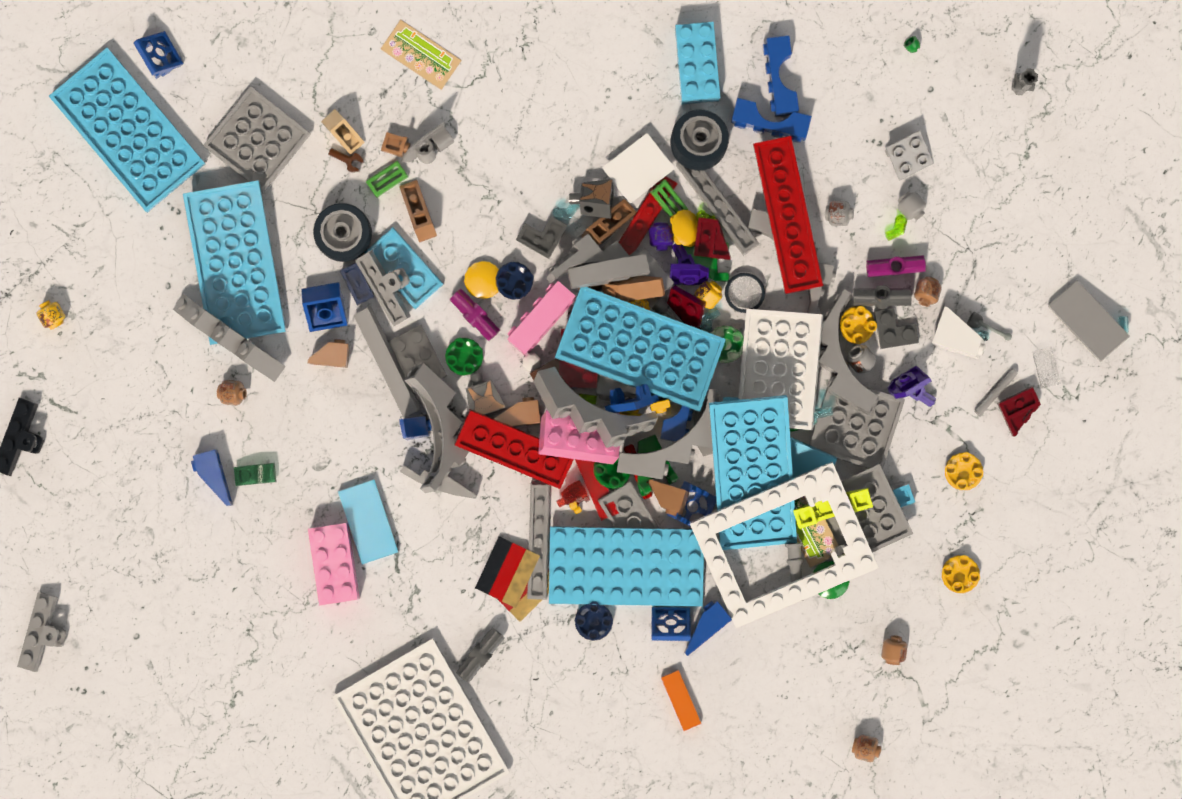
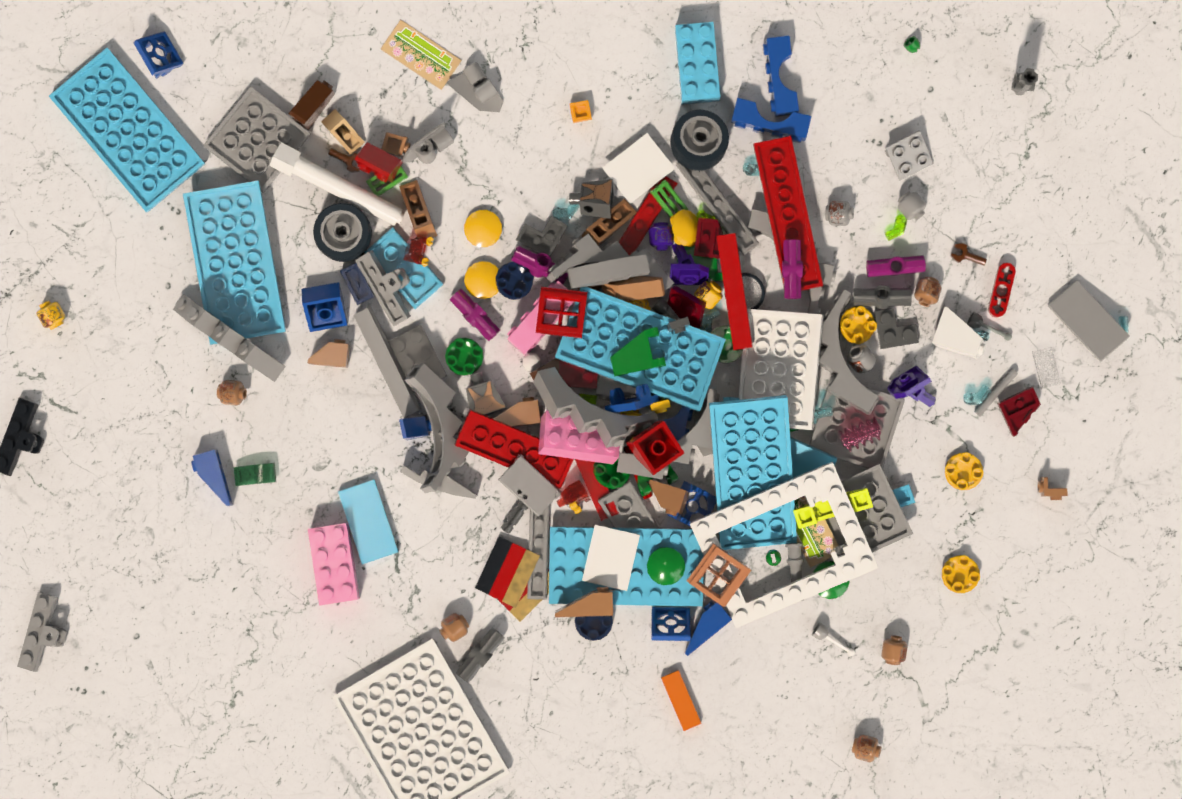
(290, 162): none -> white brick
(312, 104): none -> reddish brown slope
(378, 162): none -> red slope
(415, 249): none -> clear red piece
(454, 627): none -> medium nougat head
(477, 89): none -> light grey panel
(483, 228): none -> yellow dish
(514, 517): none -> dark grey axle
(525, 480): none -> light grey door
(536, 263): none -> magenta piece
(563, 295): none -> red piece
(580, 111): none -> light orange plate
(595, 603): none -> medium nougat slope
(610, 557): none -> white sticker
(636, 355): none -> green flag
(655, 447): none -> red slope
(665, 566): none -> green dish
(679, 325): none -> dark grey plate
(705, 564): none -> nougat piece
(734, 291): none -> red tile
(750, 169): none -> clear light blue arm
(769, 558): none -> green hinge
(792, 269): none -> magenta piece
(821, 632): none -> hinge
(860, 435): none -> clear pink piece
(967, 255): none -> reddish brown bar
(976, 398): none -> clear light blue arm
(1010, 277): none -> red beam
(1054, 493): none -> medium nougat bracket

